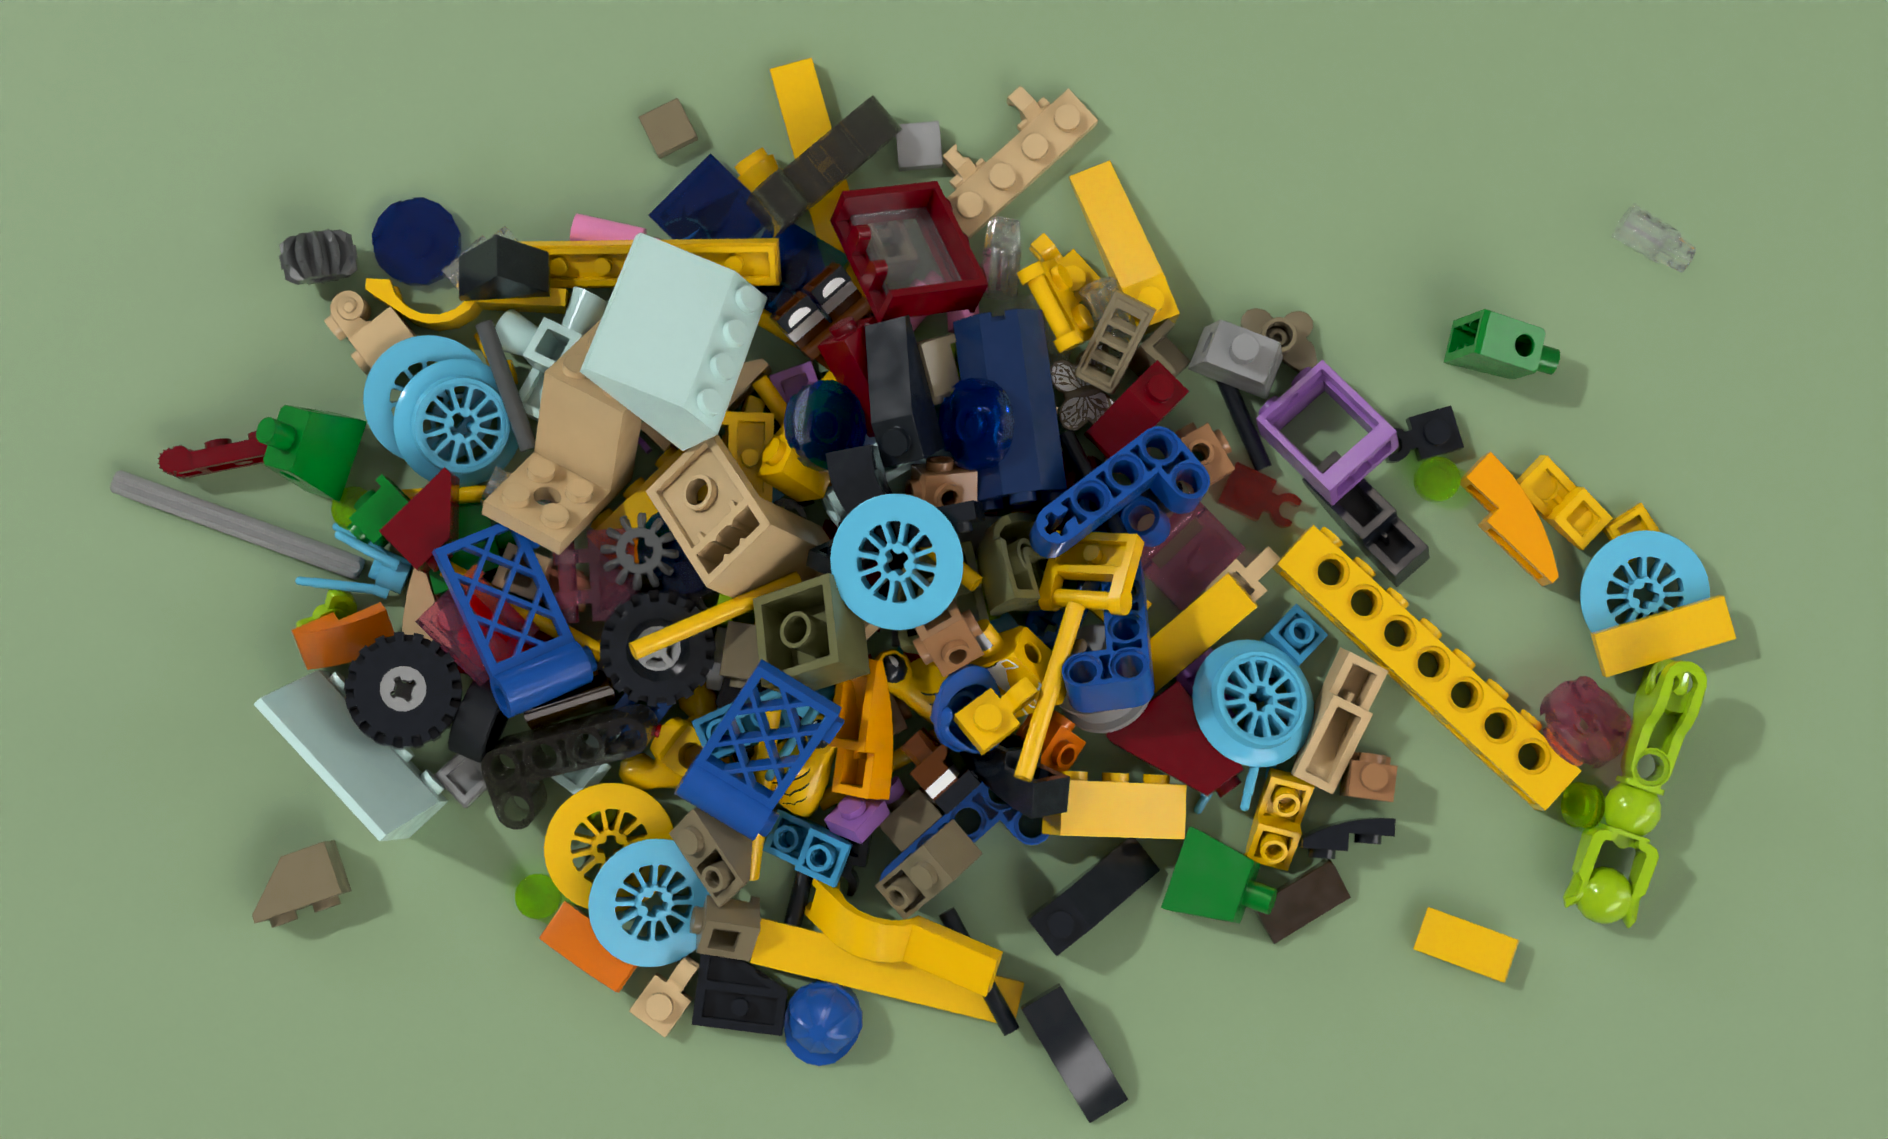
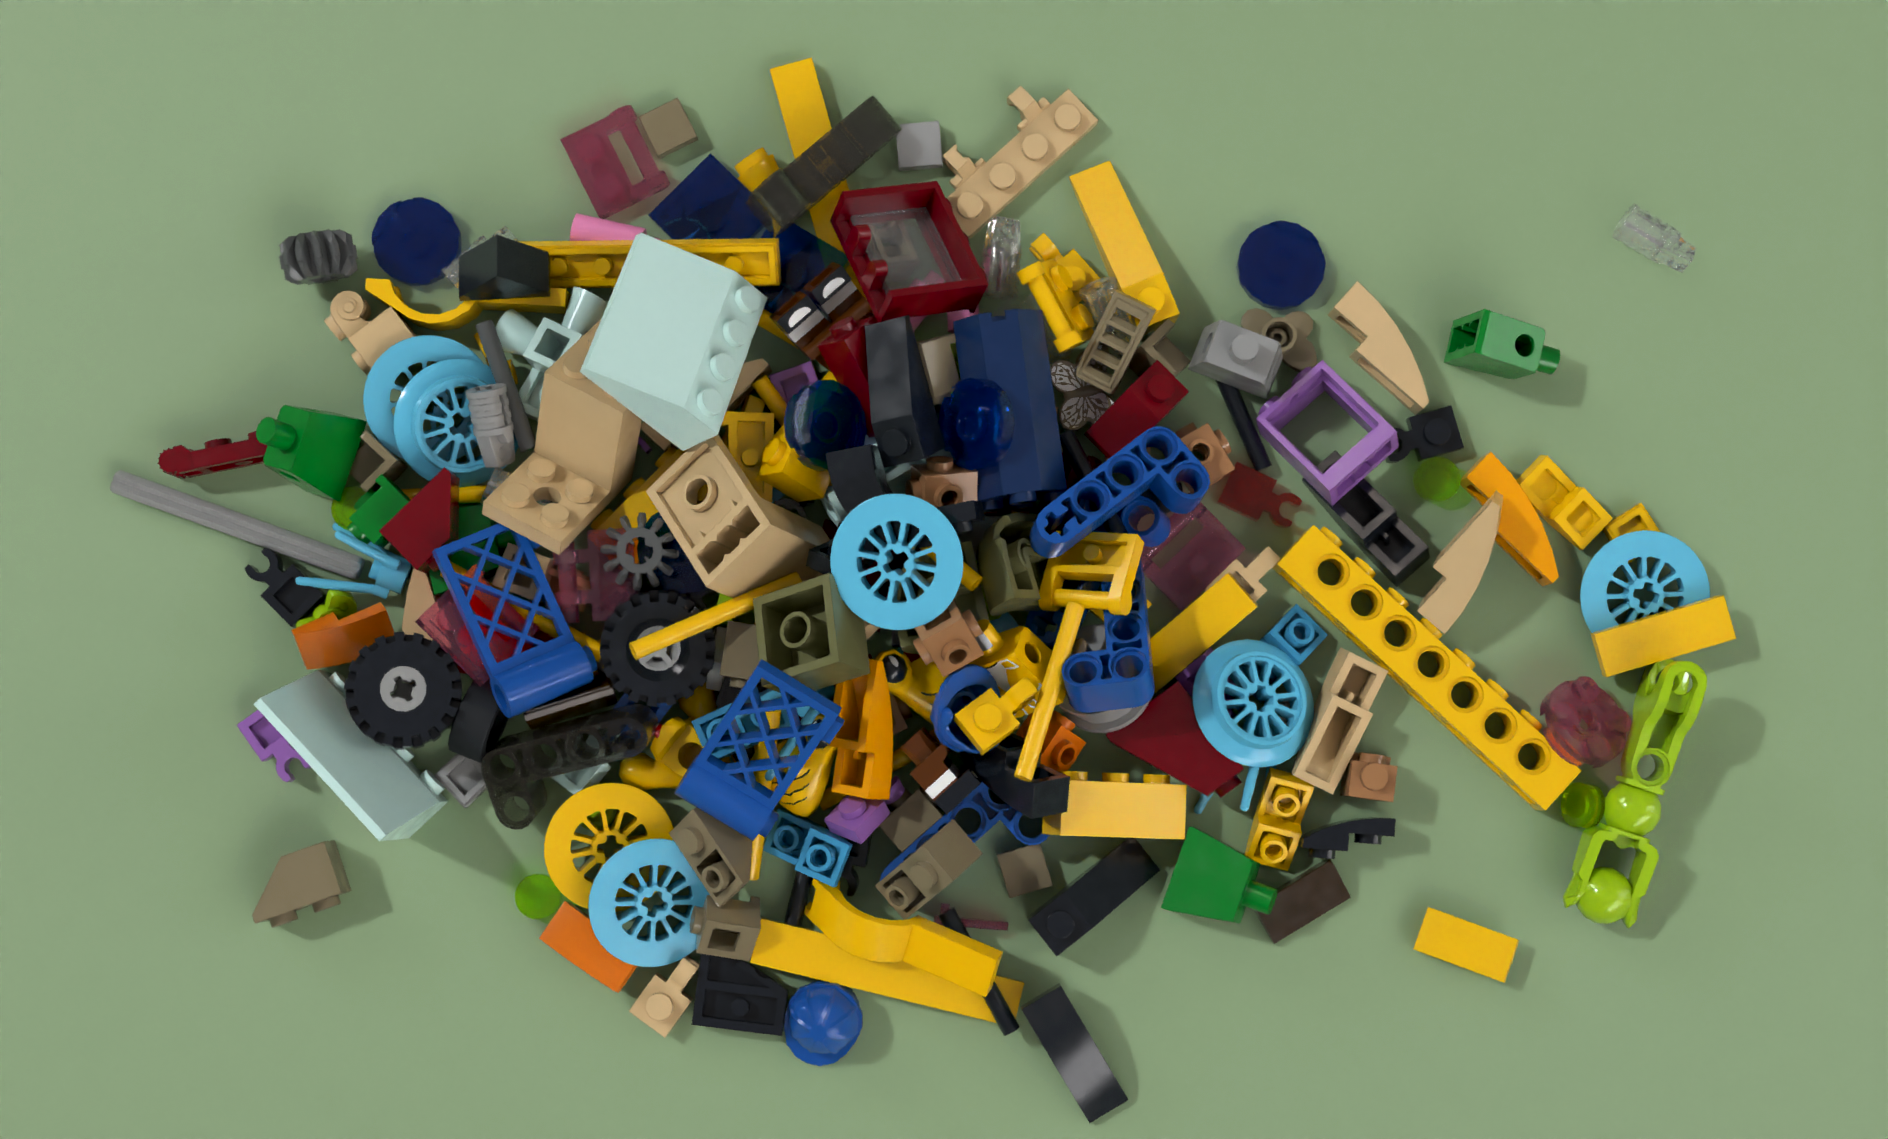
(270, 743): none -> medium lavender plate
(283, 594): none -> black plate
(372, 461): none -> dark tan panel
(492, 423): none -> light grey hinge
(601, 168): none -> clear pink plate
(974, 923): none -> clear pink piece
(1024, 870): none -> dark tan tile
(1280, 265): none -> clear blue tile
(1382, 347): none -> tan slope
(1462, 566): none -> tan slope

